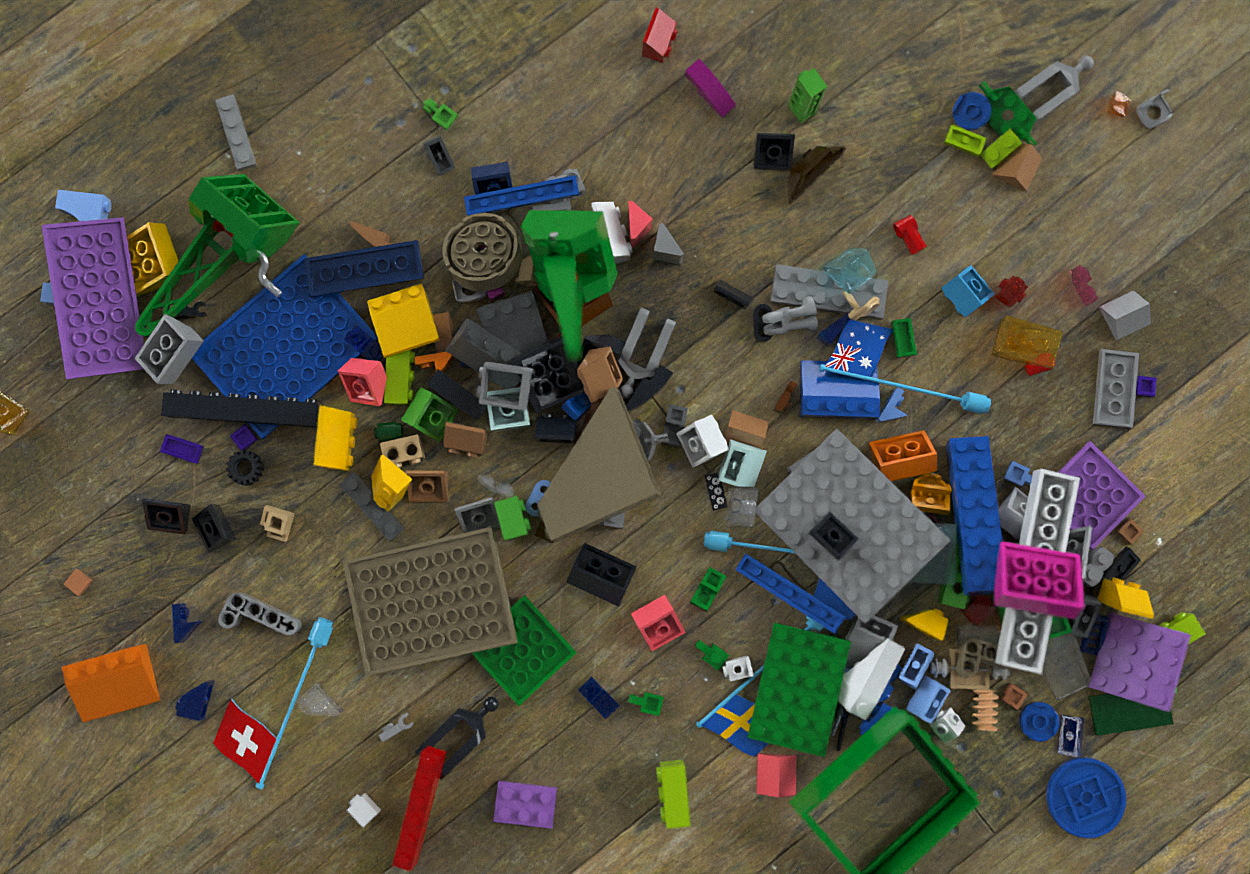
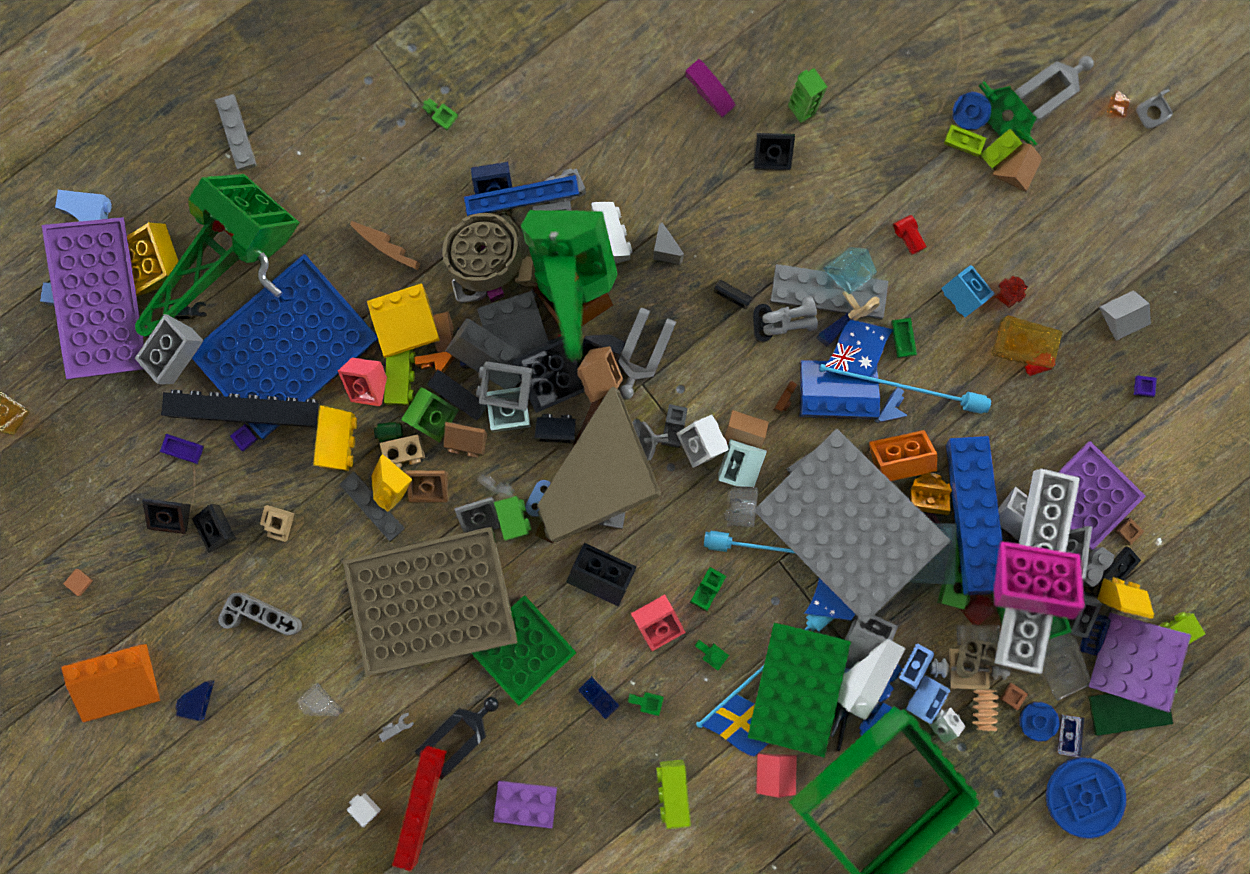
(182, 628): clear blue slope -> none
(233, 465): black tyre -> none
(248, 740): flag -> none
(364, 268): dark blue plate -> none
(364, 344): clear blue slope -> none
(439, 155): dark grey slope -> none
(577, 406): blue slope -> none
(639, 223): coral slope -> none
(649, 389): black slope -> none
(659, 36): slope -> none
(715, 491): black sticker -> none
(743, 662): white brick -> none
(790, 593): blue plate -> none
(811, 168): dark brown wedge -> none
(833, 536): black slope -> none
(927, 622): yellow slope -> none
(1017, 474): medium blue plate -> none
(1080, 278): clear pink slope -> none
(1115, 388): light grey tile -> none

